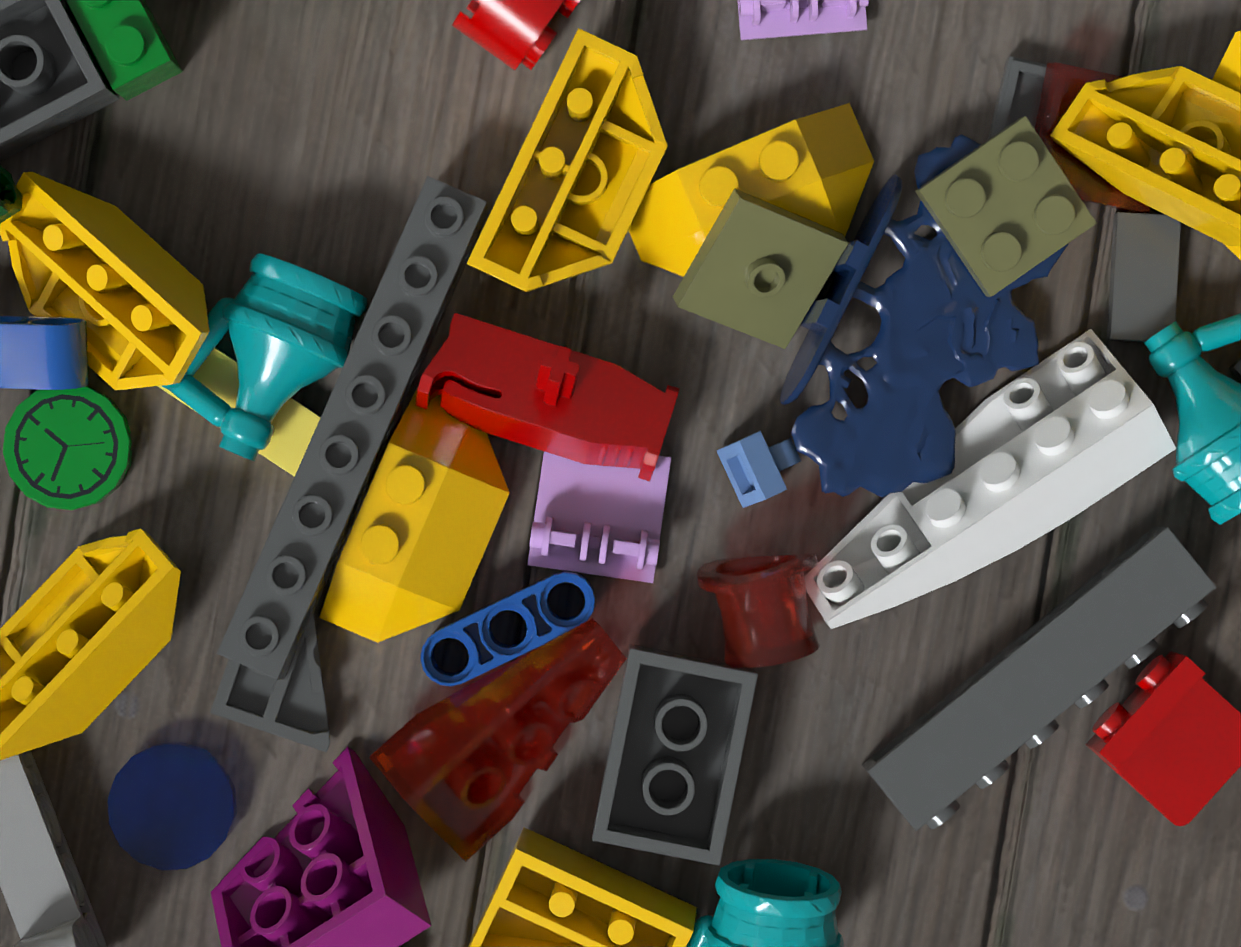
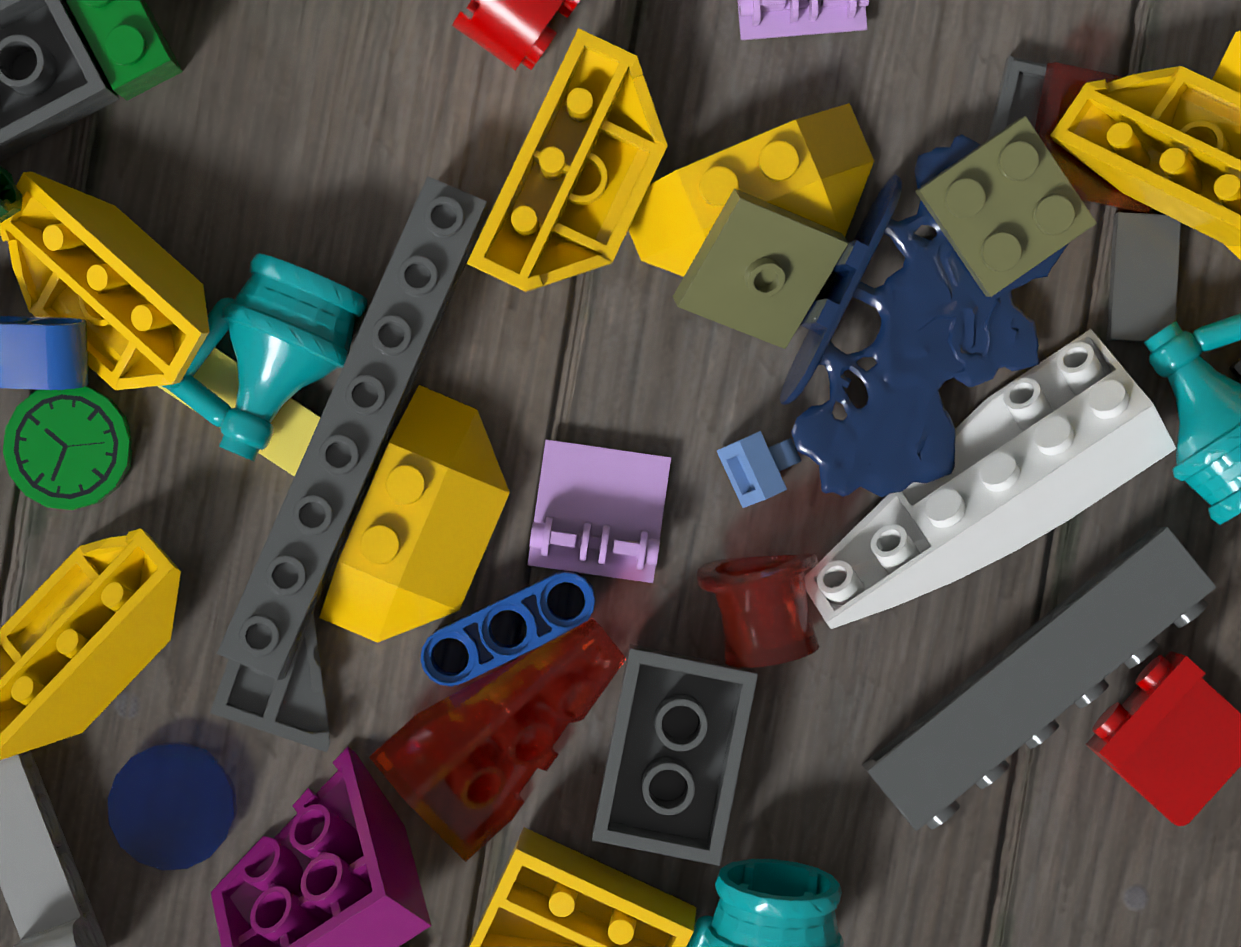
(548, 397): red piece -> none

